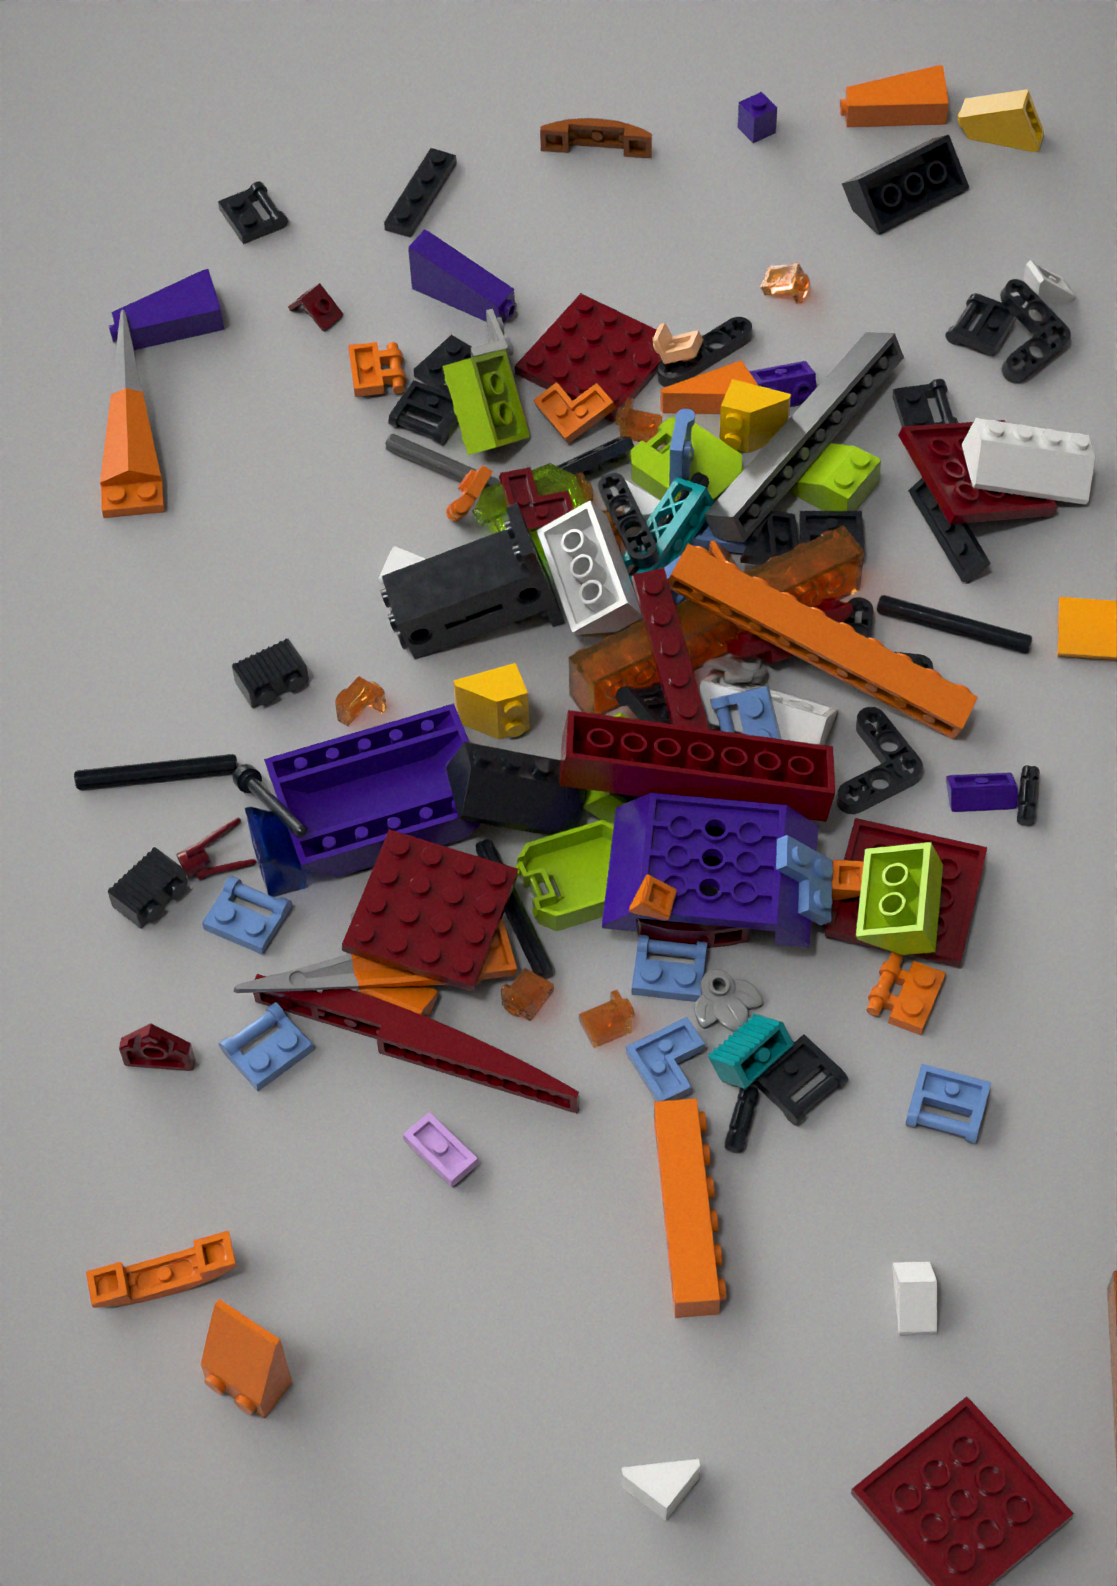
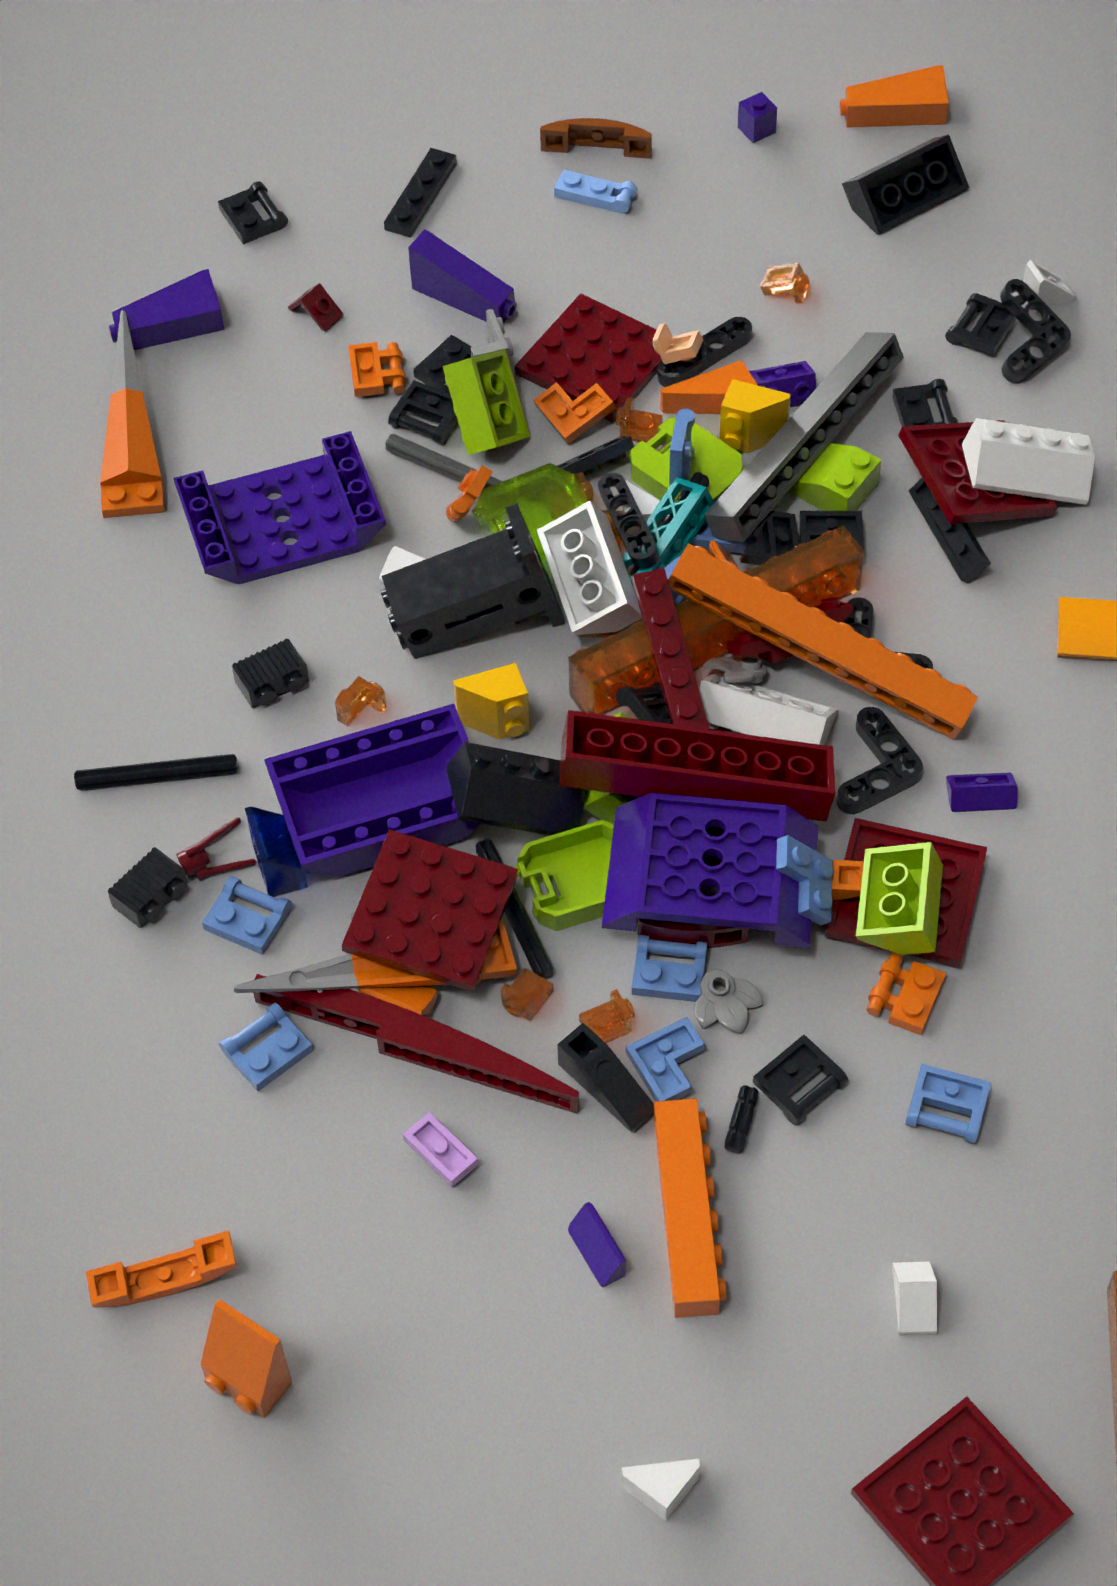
(156, 1049): dark red plate -> none
(249, 780): black piece -> none
(327, 507): none -> dark purple slope
(538, 511): dark red plate -> none
(595, 191): none -> light blue plate
(597, 1246): none -> dark purple slope
(604, 1077): none -> black slope
(653, 899): orange slope -> none
(750, 1050): teal brick -> none
(755, 712): medium blue plate -> none
(954, 624): black axle -> none
(1003, 120): yellow slope -> none
(1028, 795): black axle -> none

